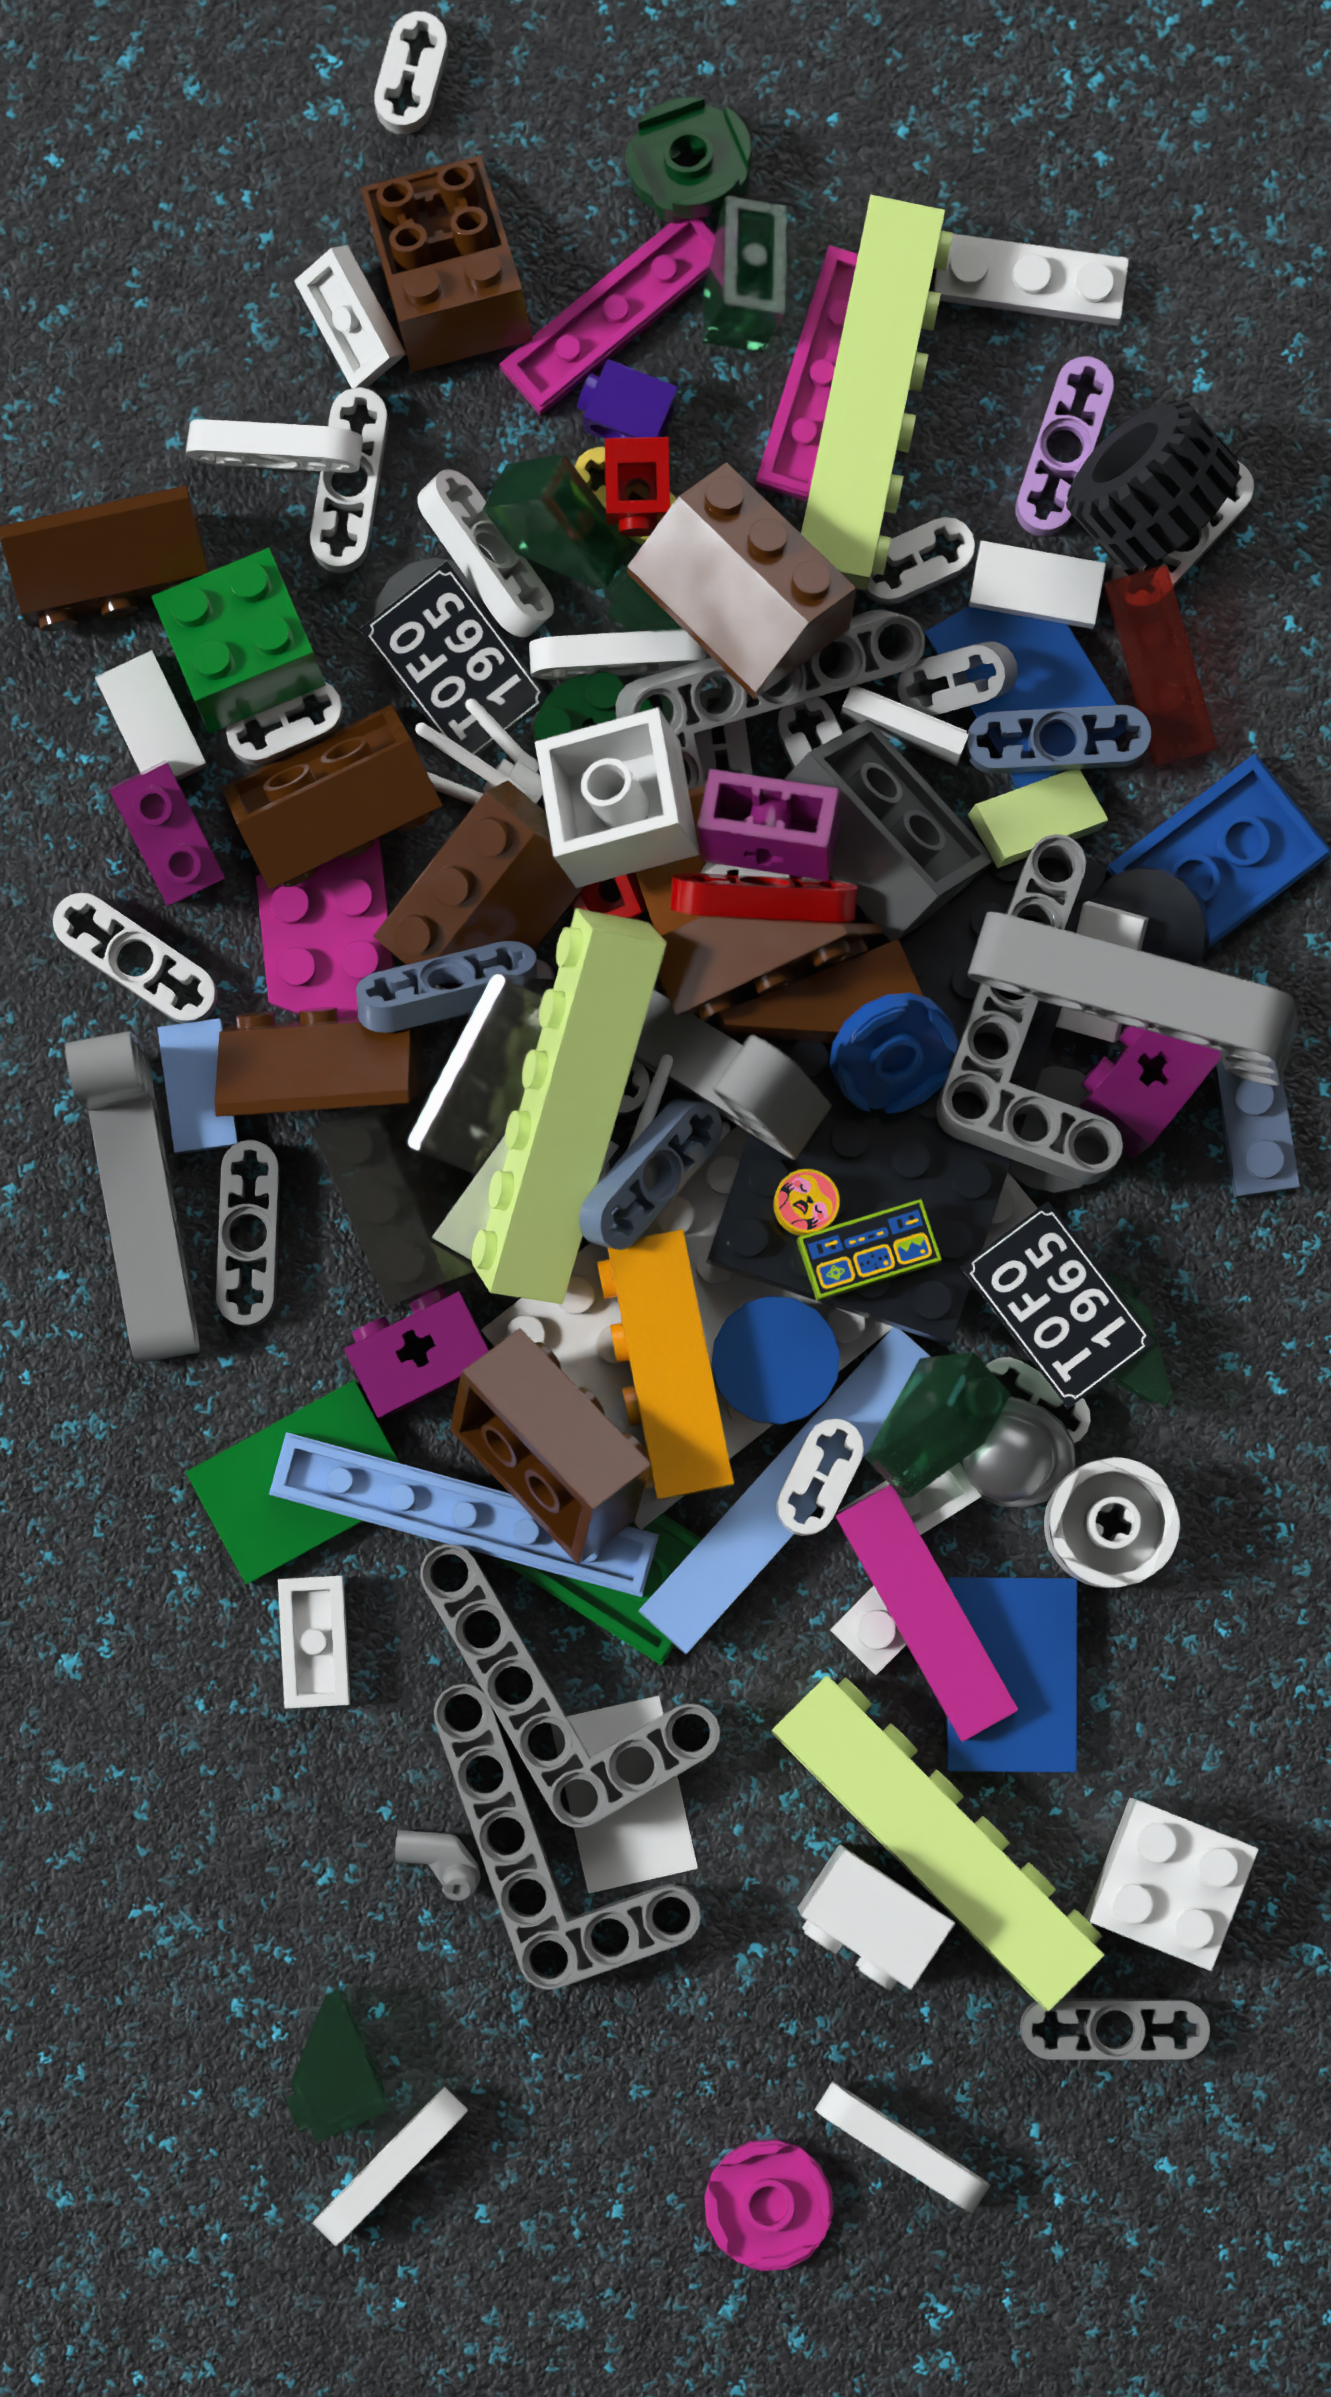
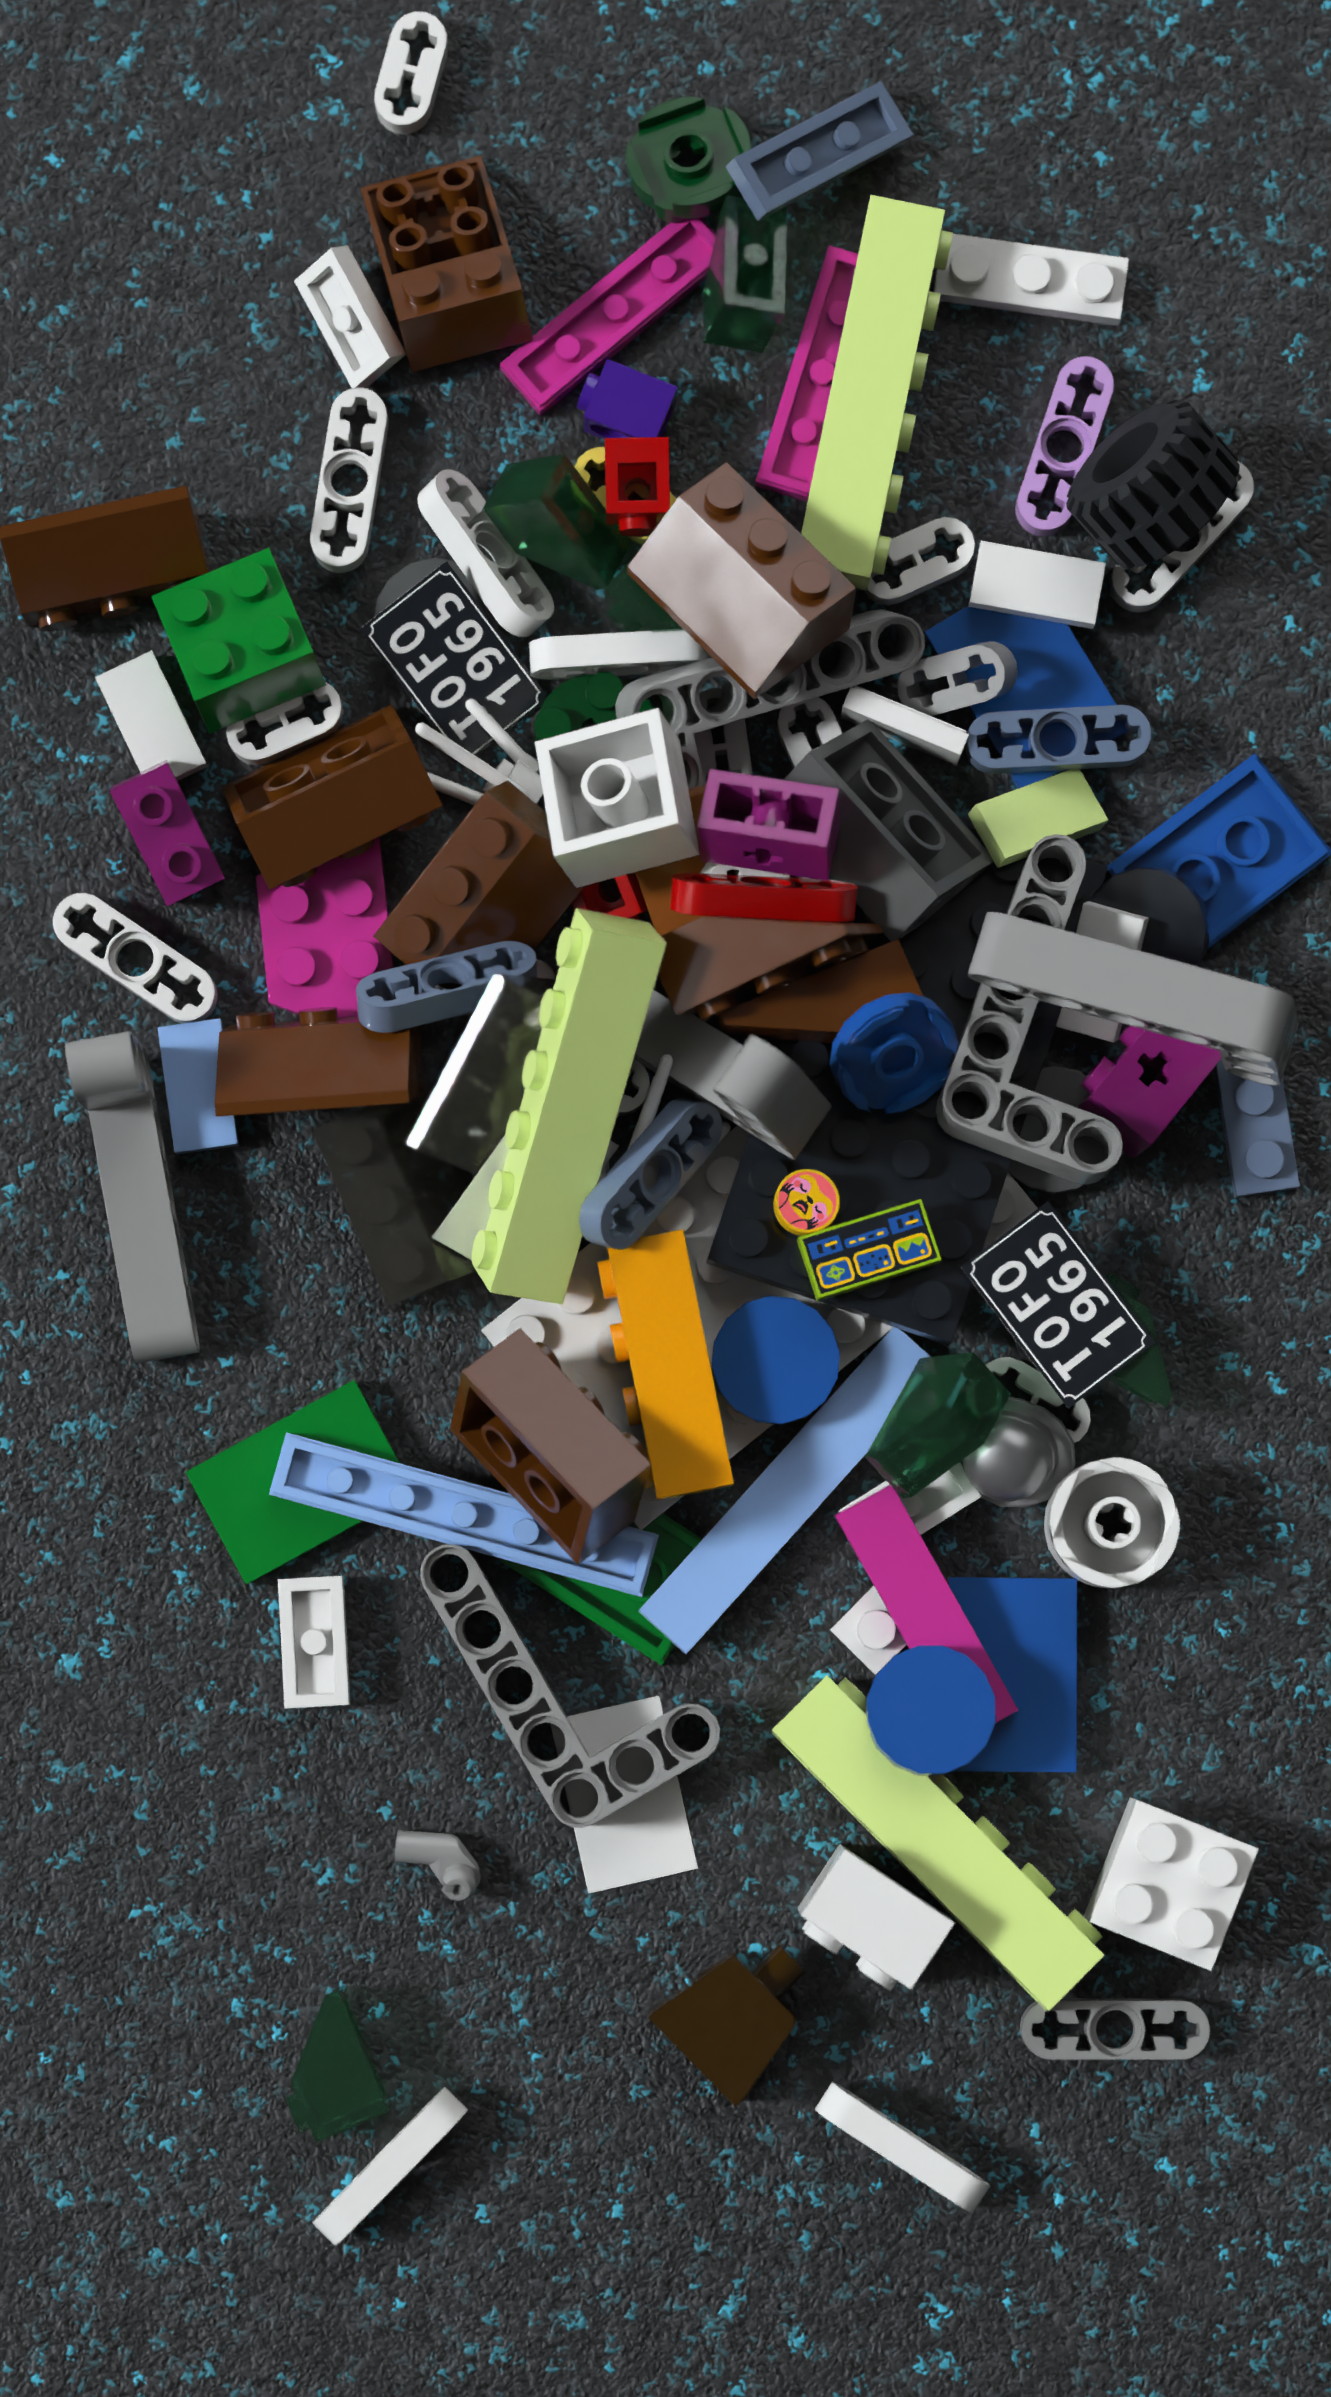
(235, 1185): light grey beam -> none
(274, 445): white beam -> none
(399, 1384): magenta brick -> none
(531, 1863): light grey beam -> none
(732, 2019): none -> dark brown torso
(768, 2204): dark pink tile -> none
(819, 151): none -> sand blue plate
(834, 1483): white beam -> none
(930, 1710): none -> blue tile
(1160, 664): clear red tile -> none

